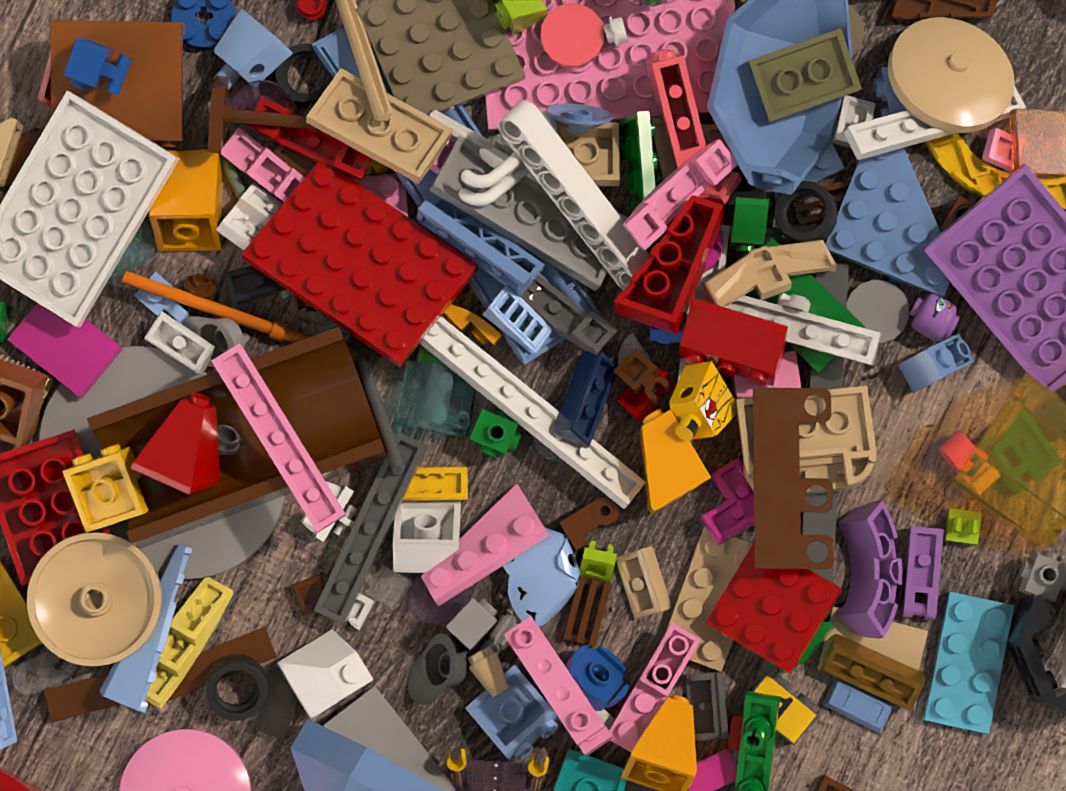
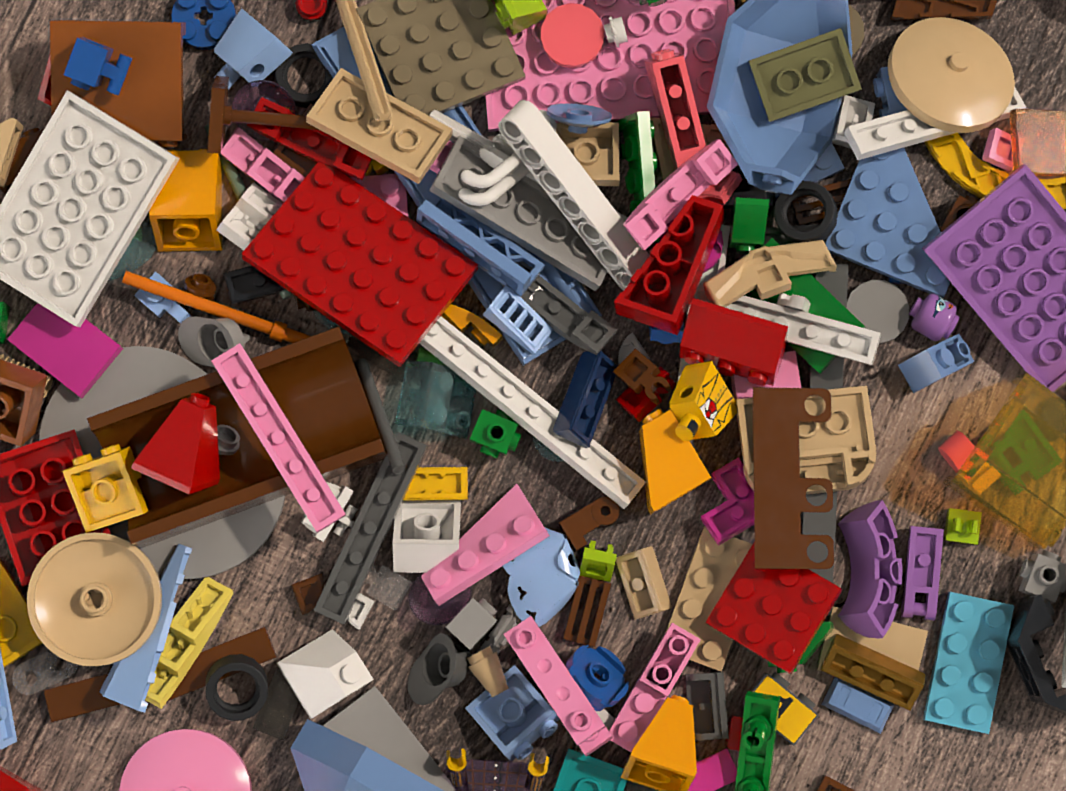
(180, 343): white slope -> none

